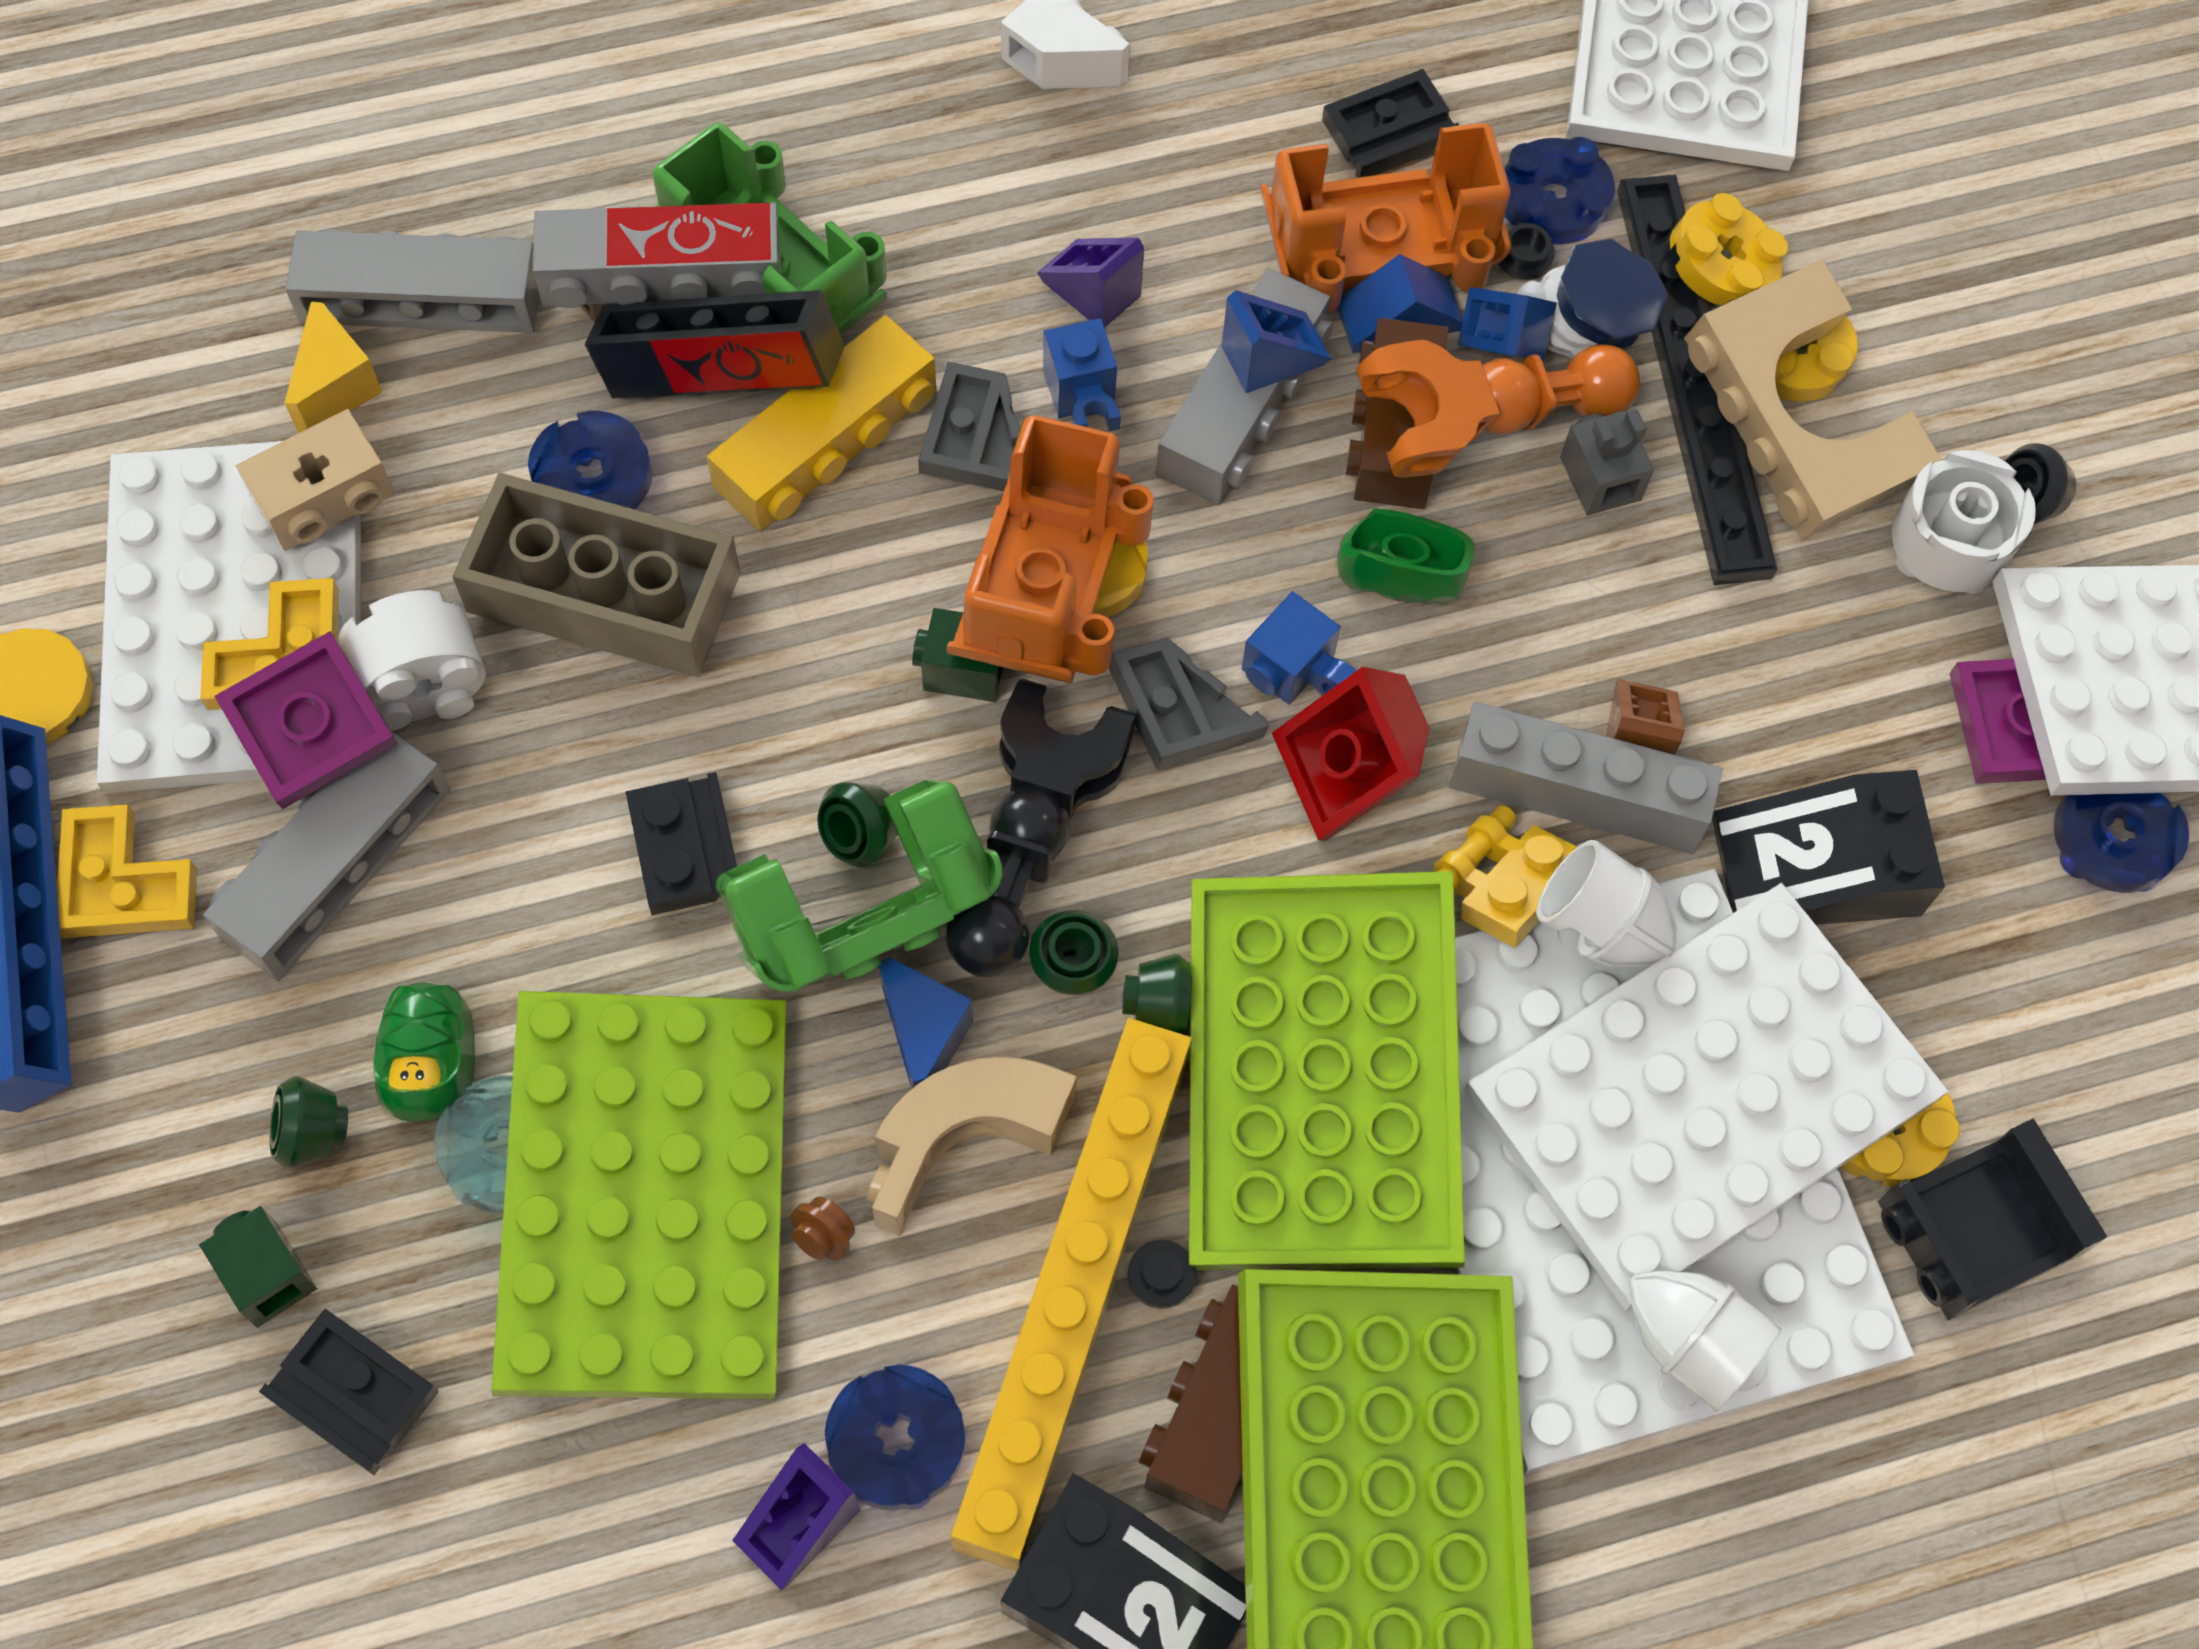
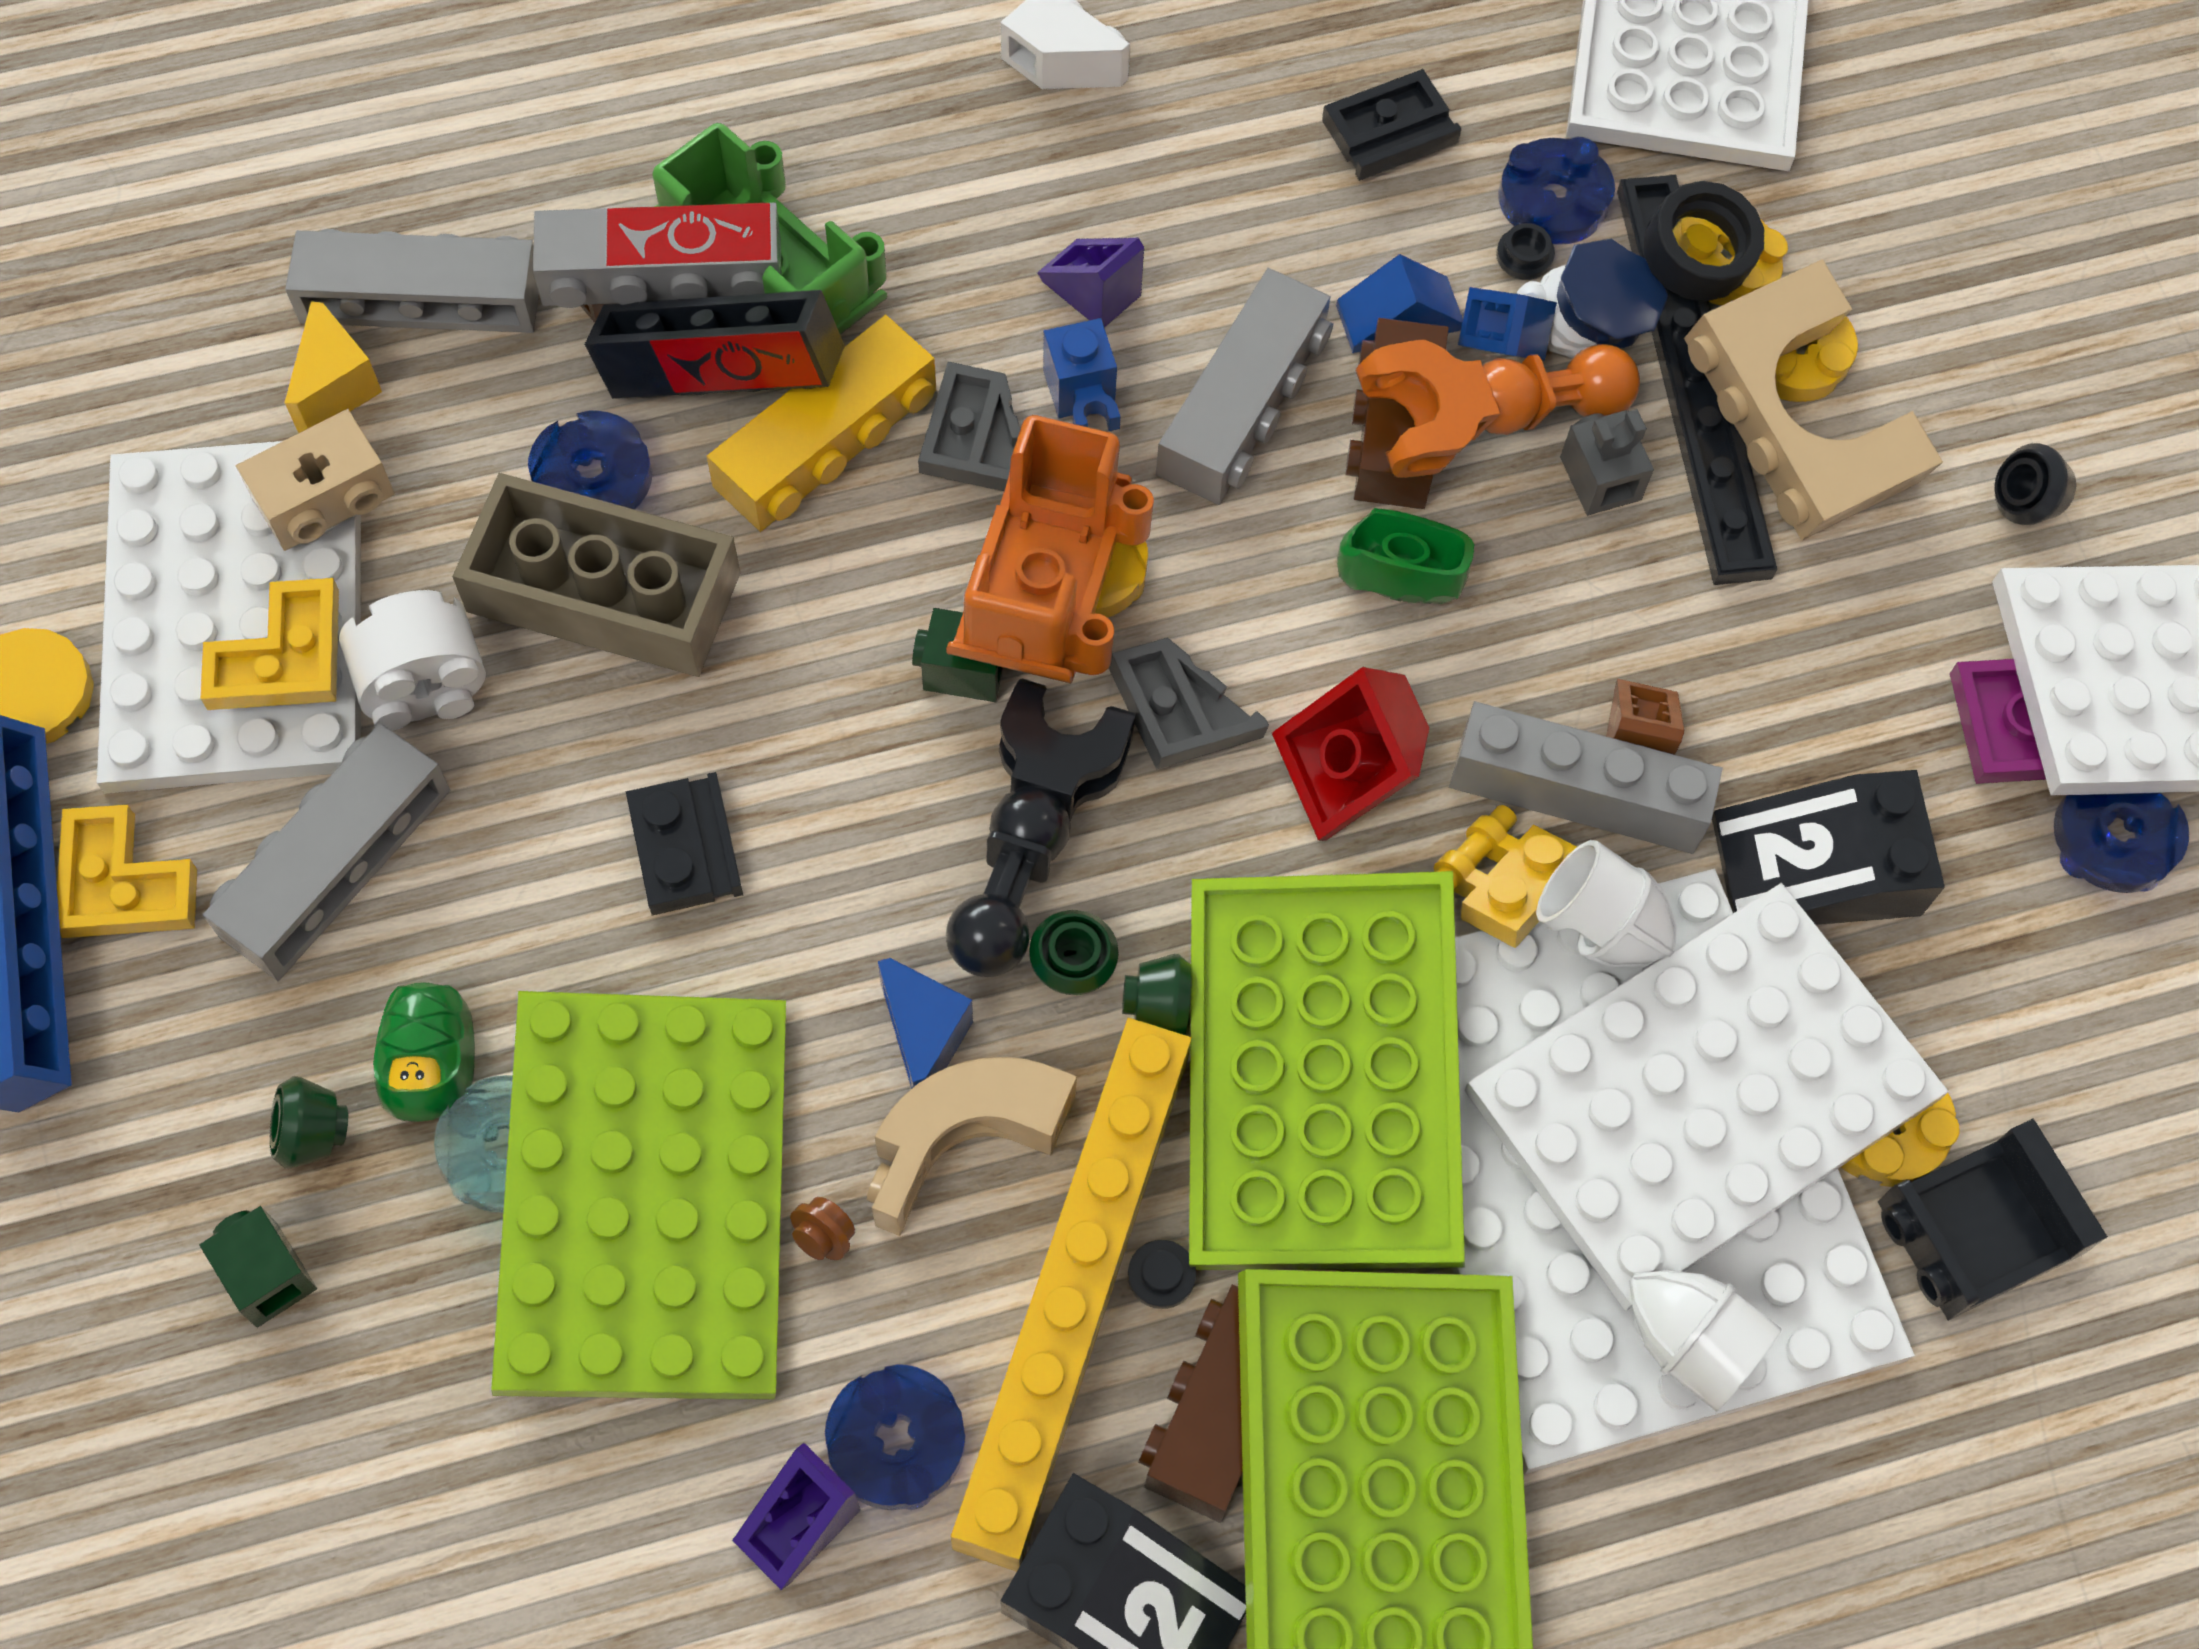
(305, 720): magenta plate -> none
(349, 1391): black plate -> none
(855, 823): dark green cone -> none
(947, 862): bright green container -> none
(1269, 341): blue slope -> none
(1294, 650): blue brick -> none
(1352, 227): orange container -> none
(1724, 209): none -> black tyre
(1962, 522): white brick -> none

